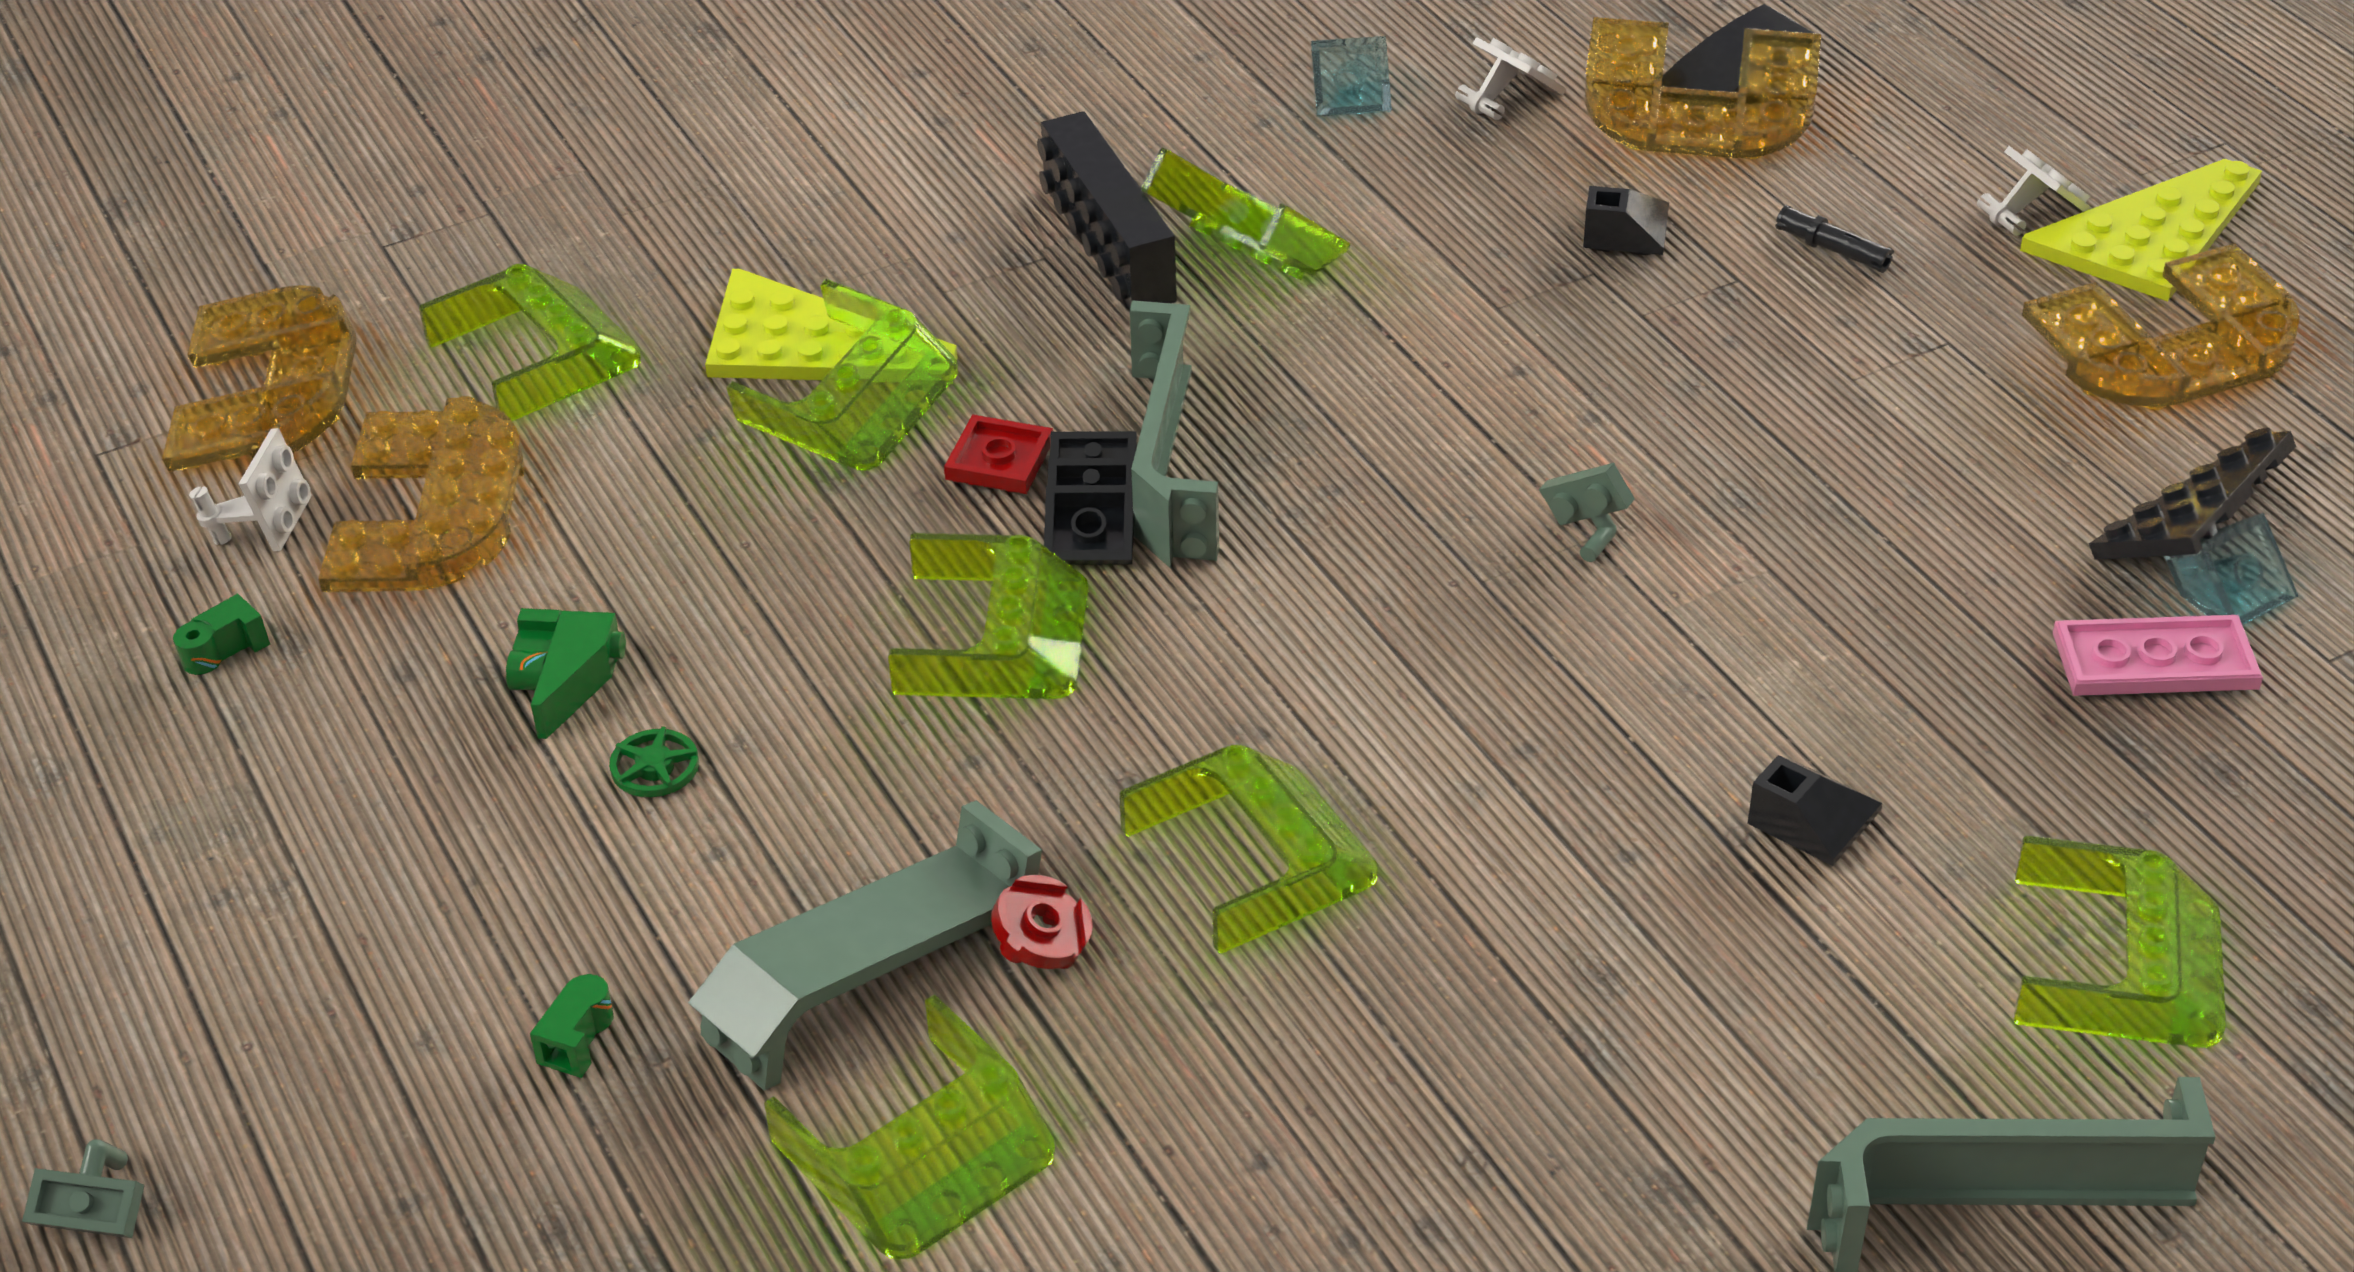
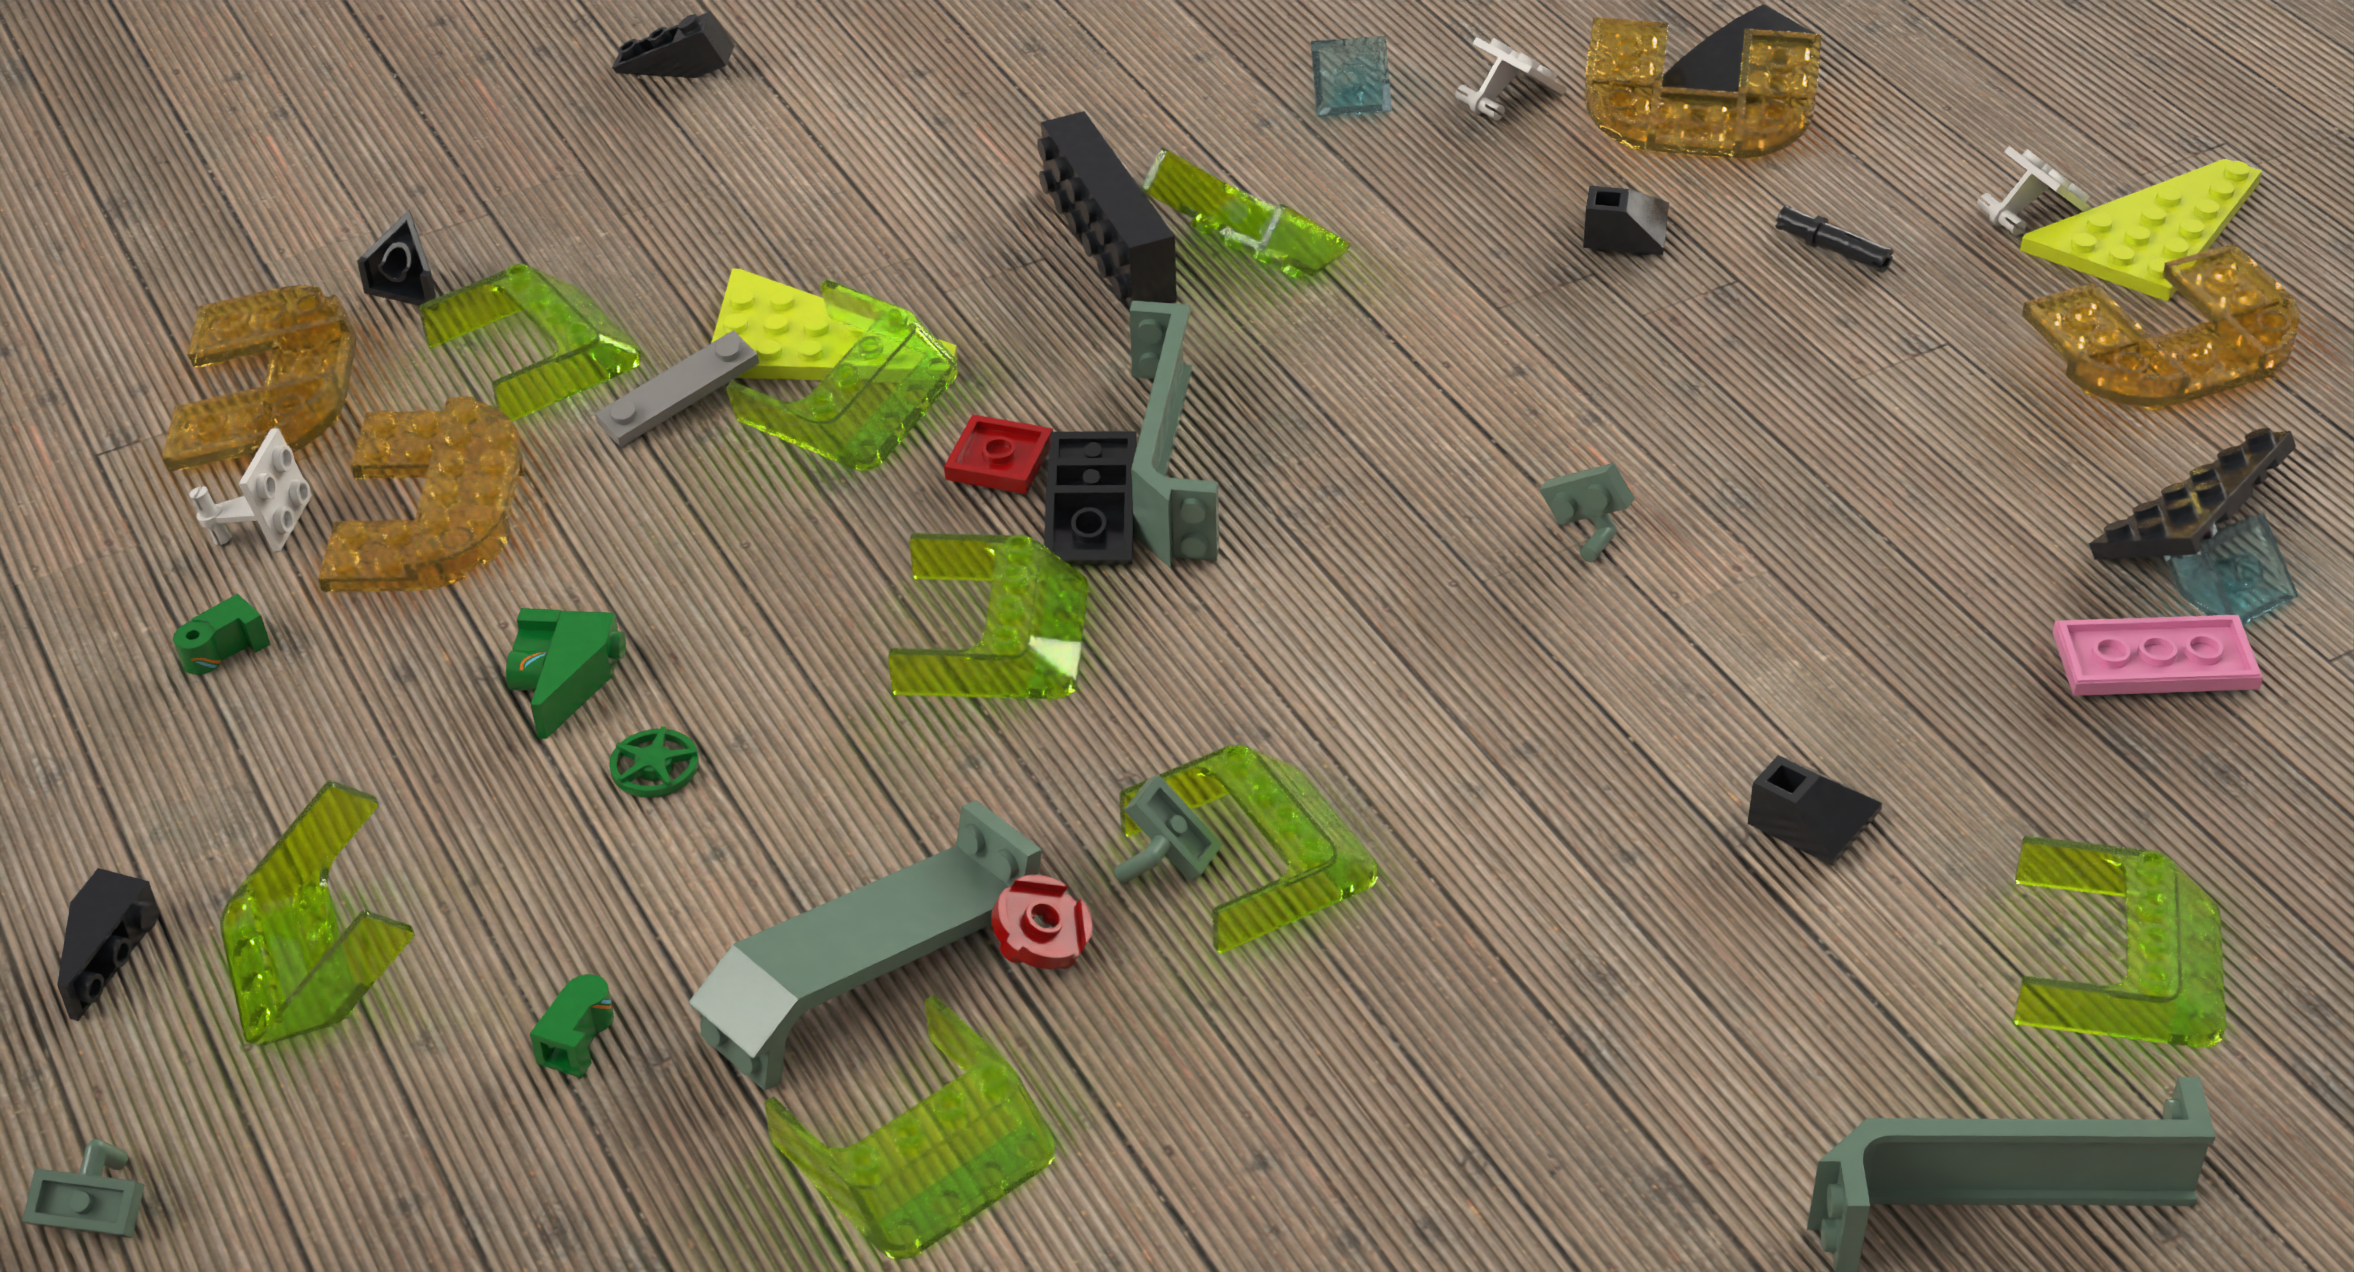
(101, 932): none -> black slope
(283, 935): none -> clear neon green windscreen
(398, 266): none -> black slope
(676, 388): none -> light grey plate
(684, 50): none -> black slope
(1173, 833): none -> sand green plate

